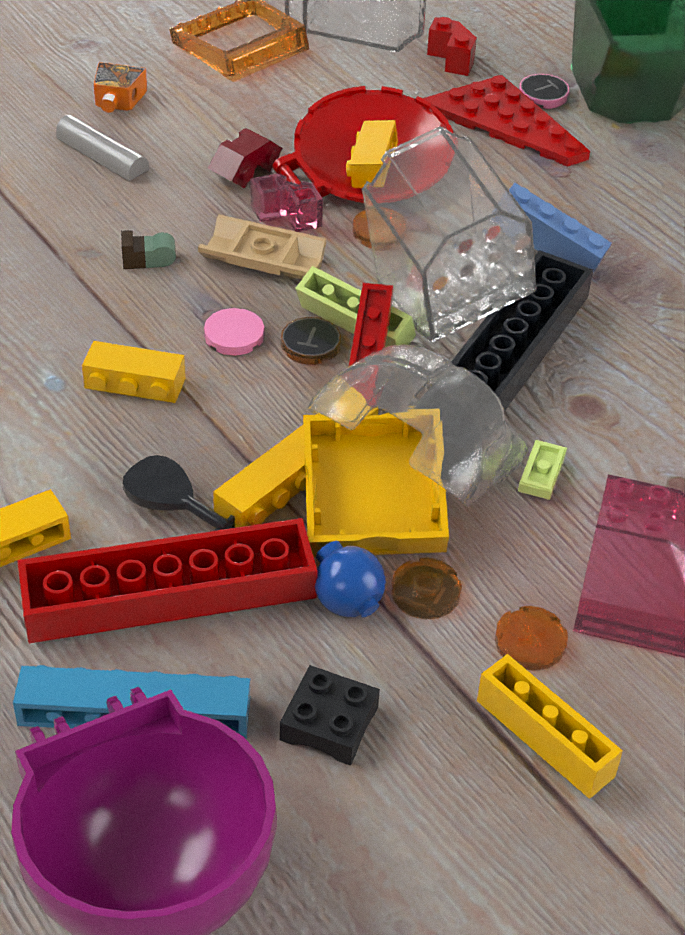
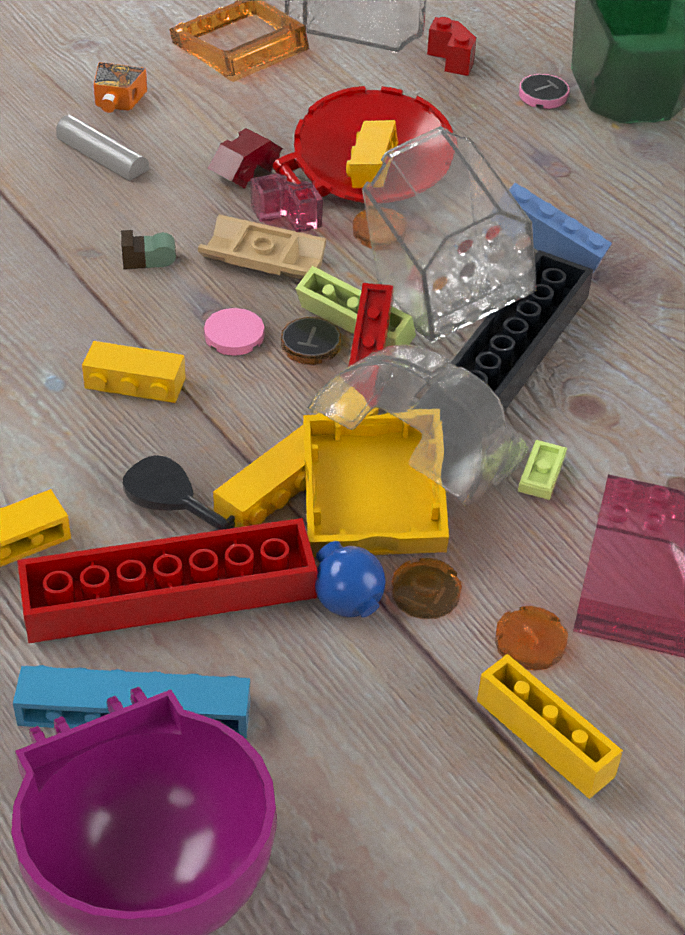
(329, 714): black brick -> none
(511, 117): red wing -> none

